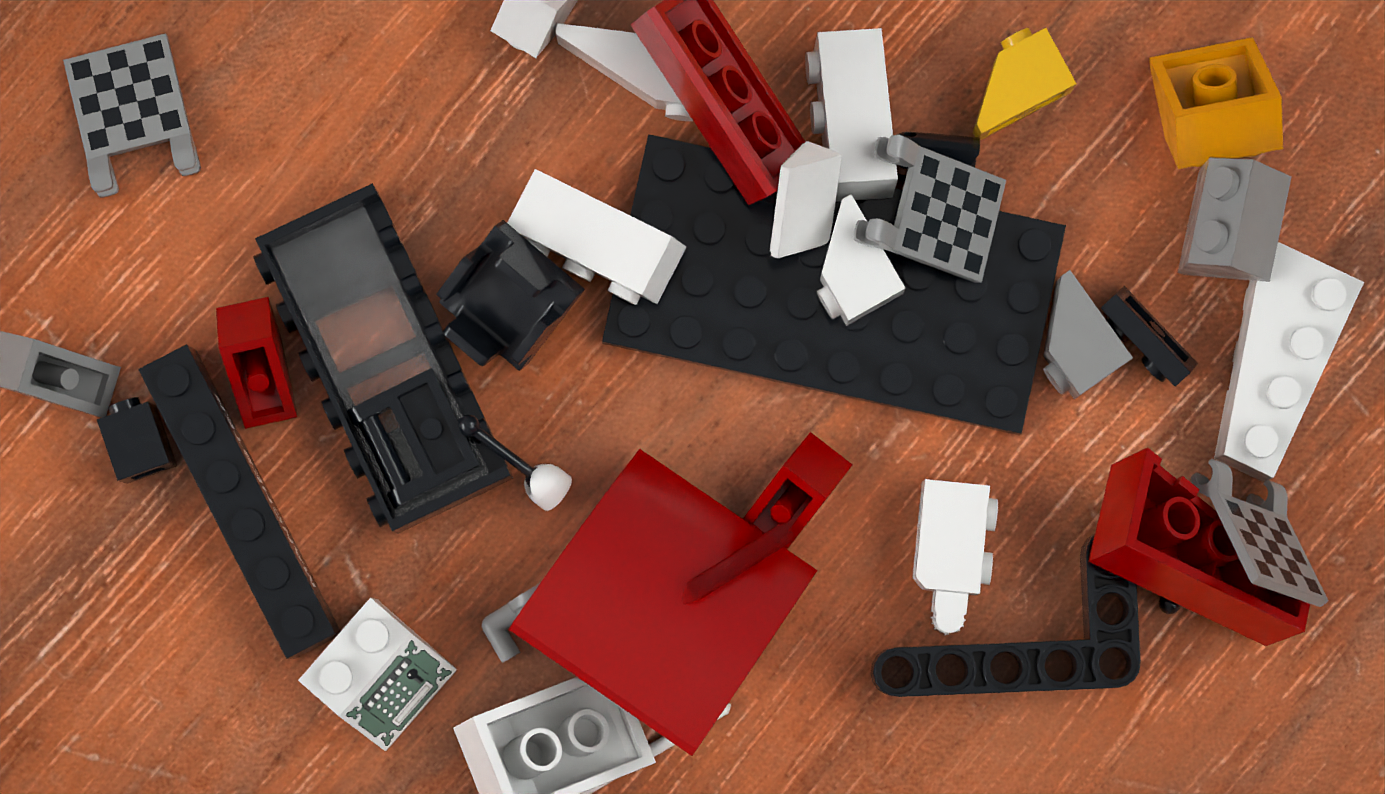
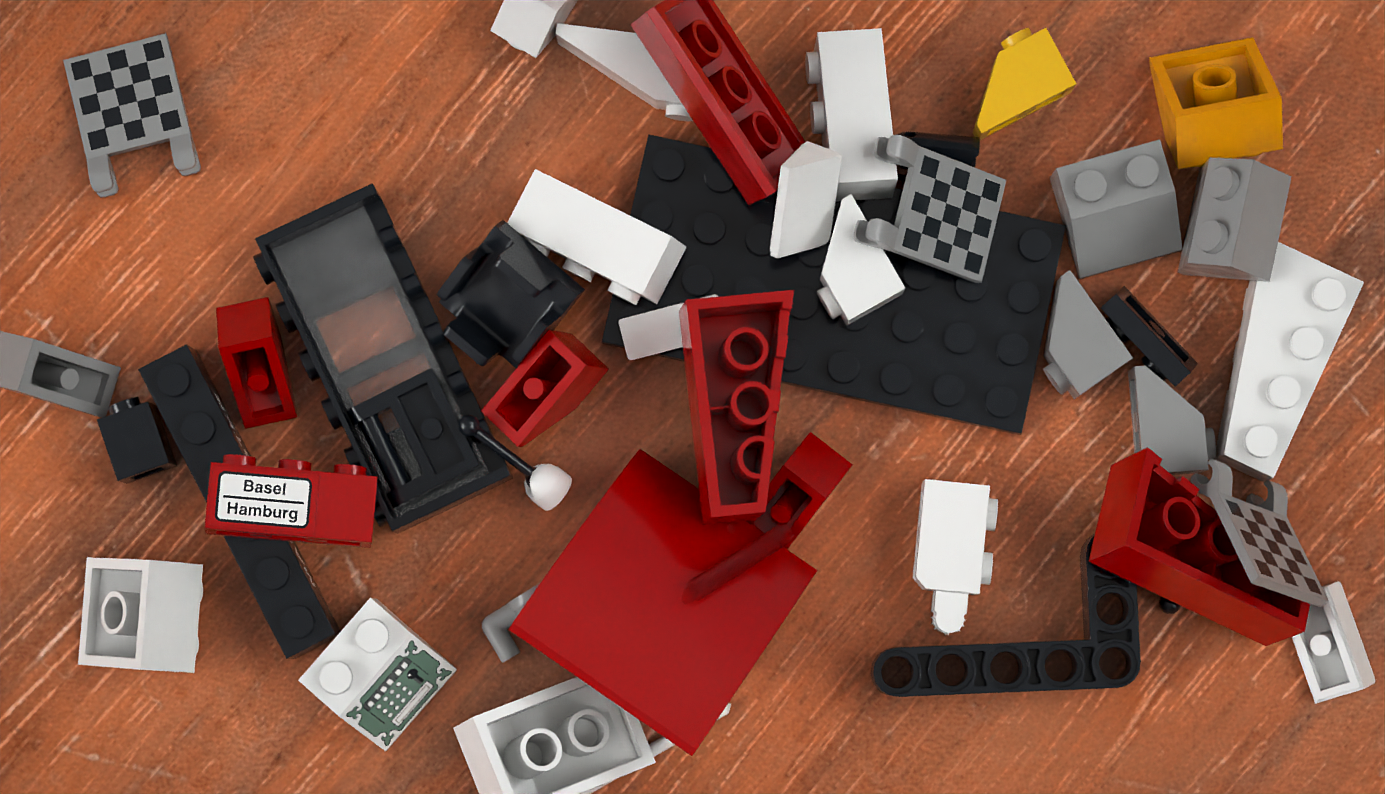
(141, 614): none -> white slope
(291, 502): none -> red brick
(544, 387): none -> red slope
(652, 332): none -> white sticker
(733, 383): none -> red wedge
(1118, 208): none -> light grey slope
(1168, 424): none -> light grey slope
(1333, 649): none -> white slope

